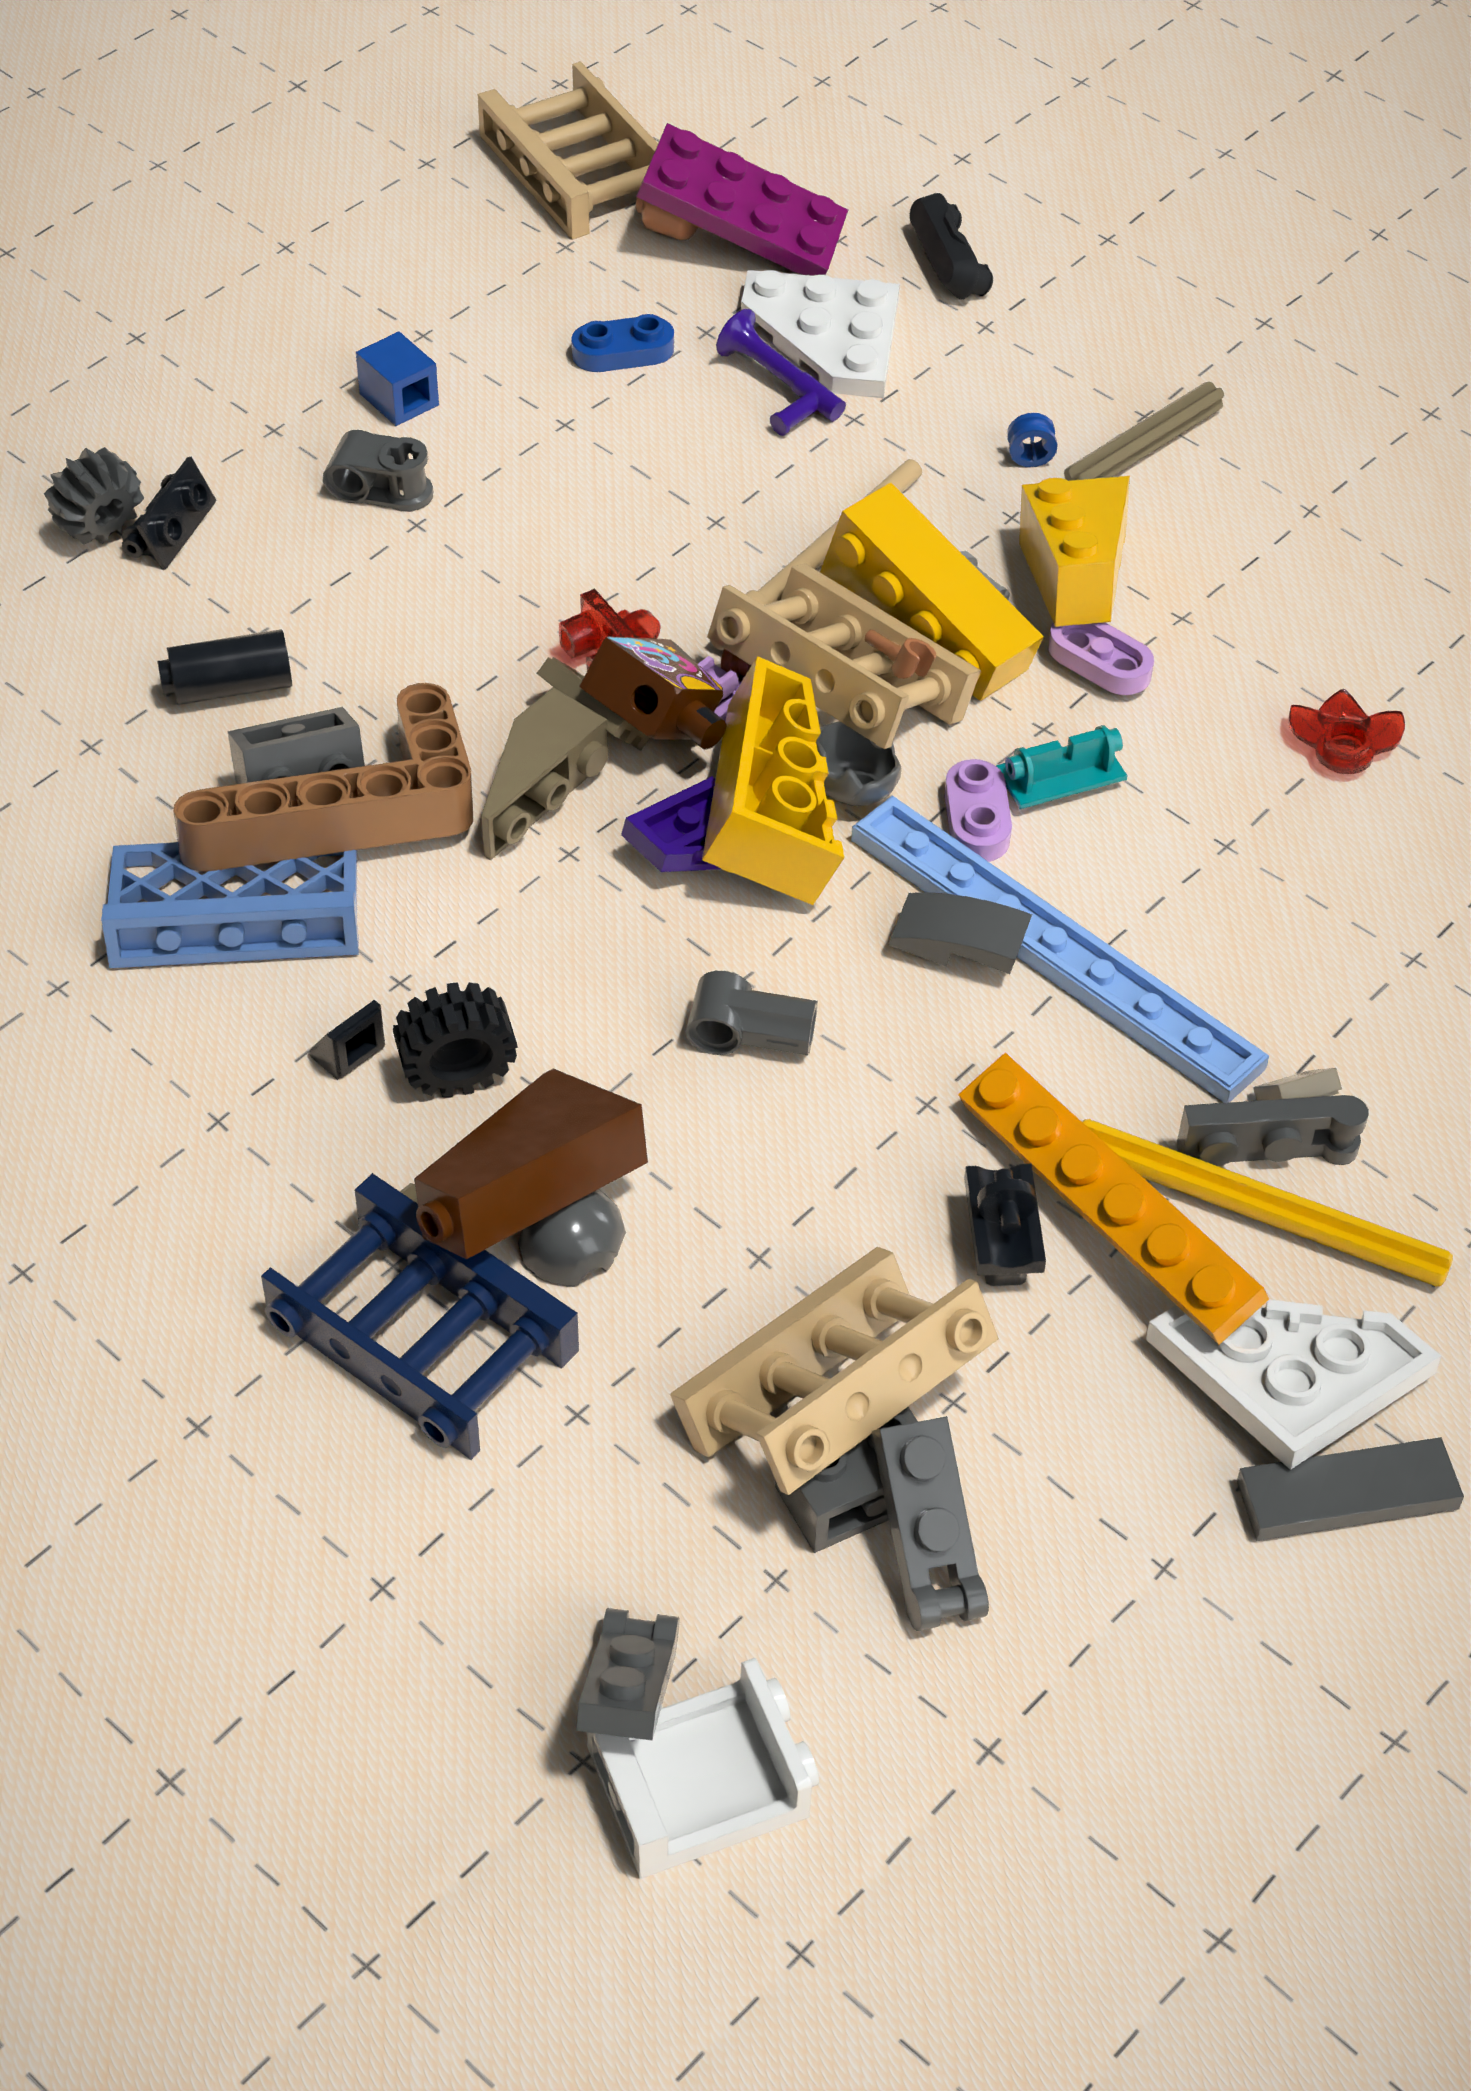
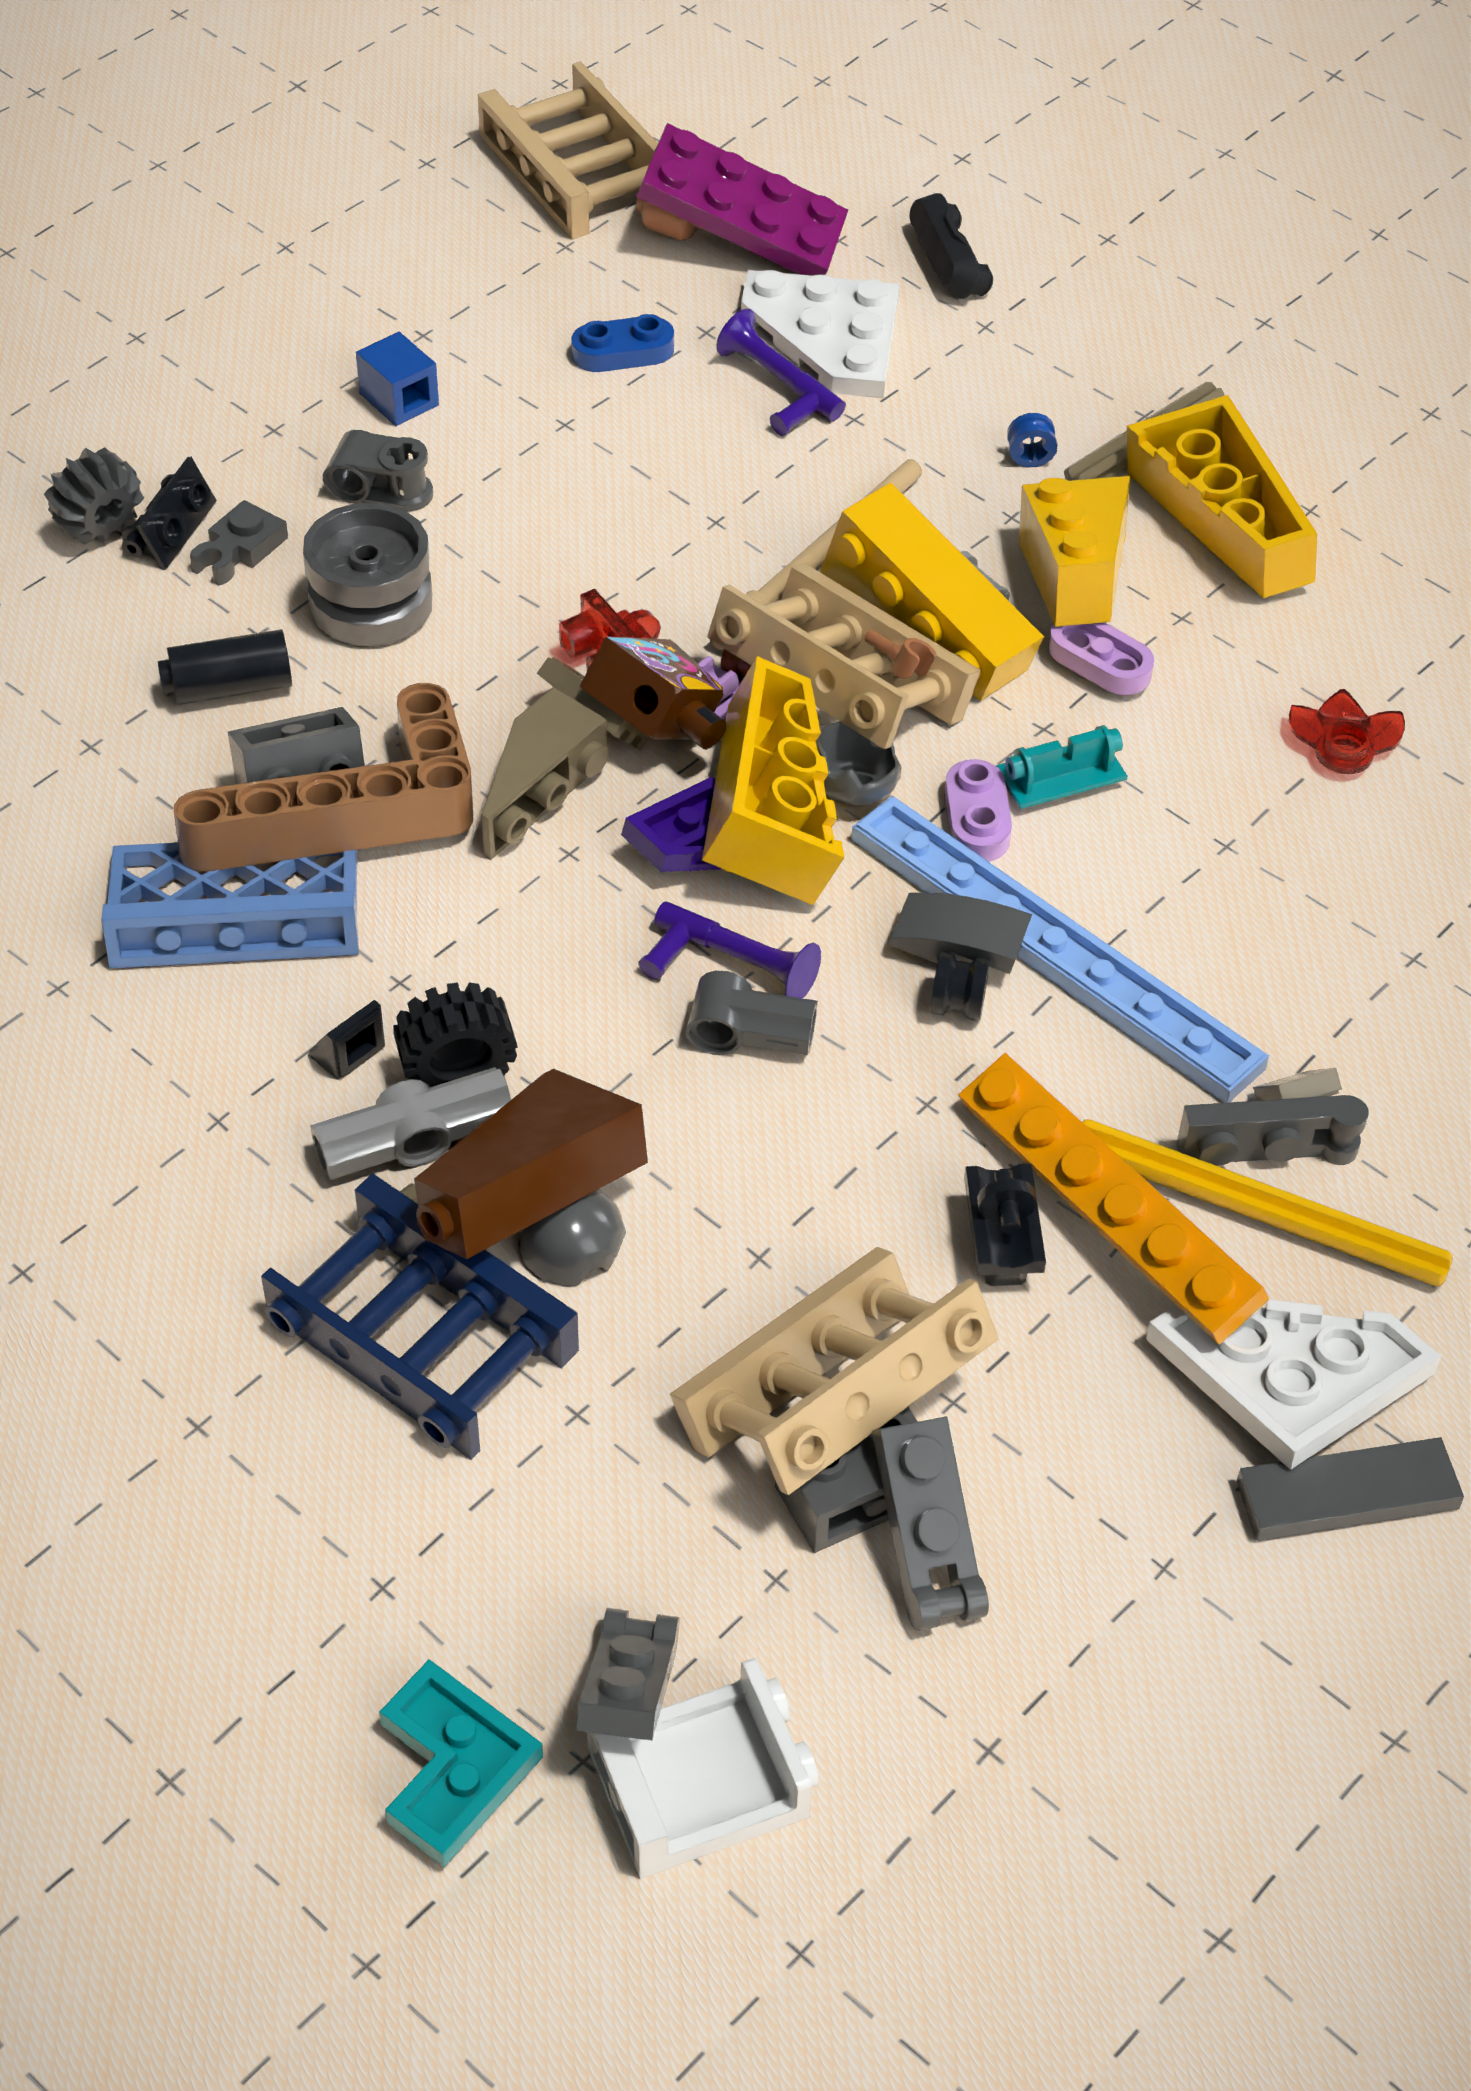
(242, 536): none -> dark grey plate
(368, 573): none -> flat silver wheel
(409, 1123): none -> light grey piece
(471, 1756): none -> teal plate
(793, 969): none -> dark purple piece
(960, 986): none -> black wheel
(1225, 492): none -> yellow wedge

